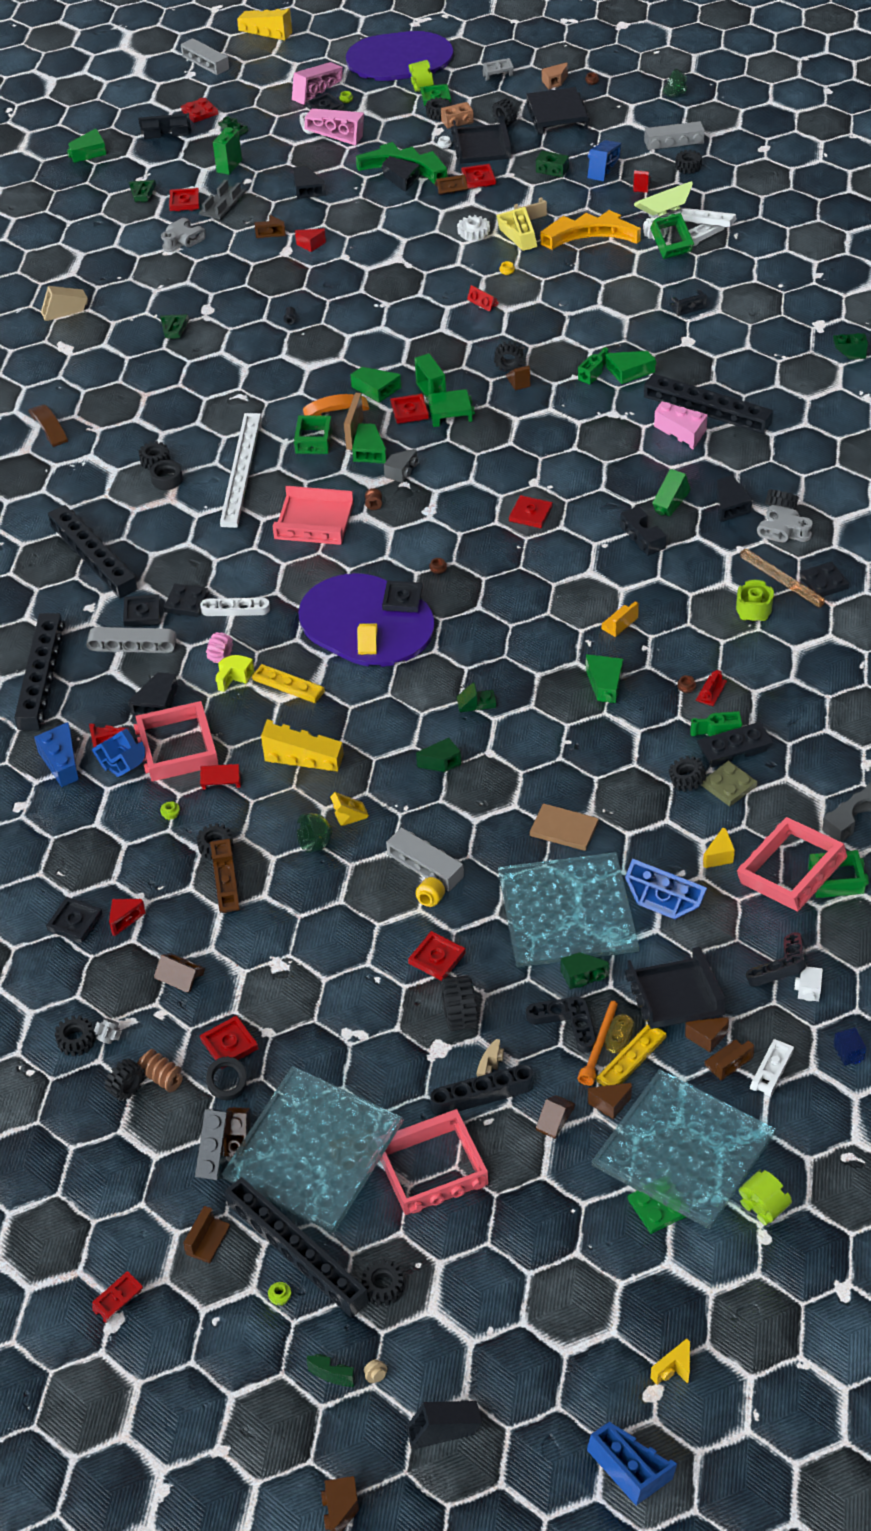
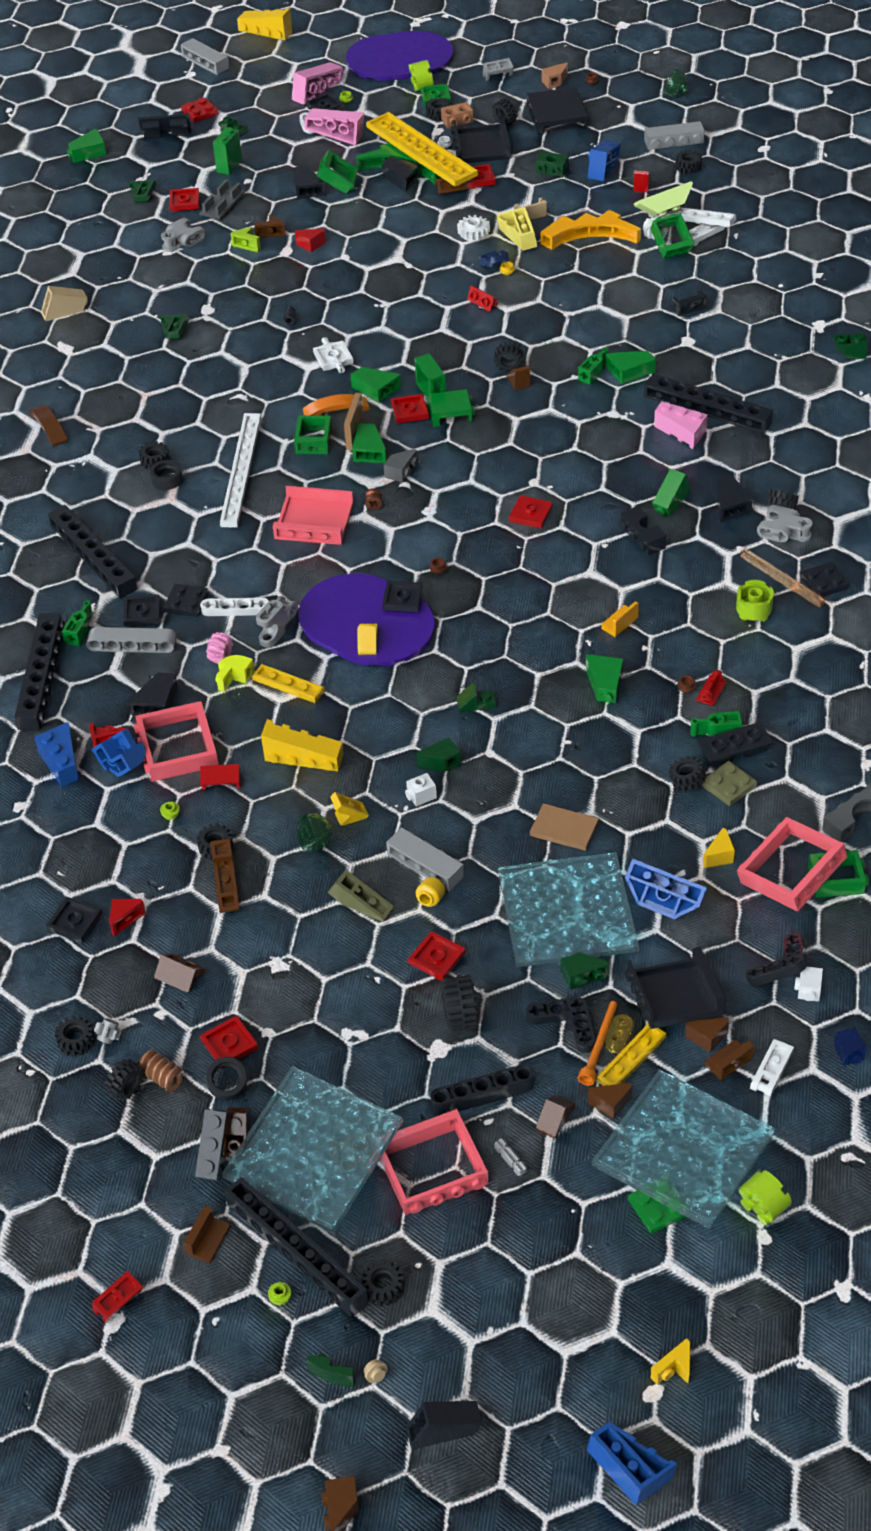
(78, 625): none -> green piece
(246, 240): none -> lime slope
(276, 616): none -> light grey piece
(333, 355): none -> white plate
(341, 166): none -> green window
(359, 896): none -> olive slope
(421, 789): none -> white brick
(422, 149): none -> yellow plate
(490, 1058): tan slope -> none
(491, 258): none -> dark blue plate
(510, 1157): none -> light grey axle

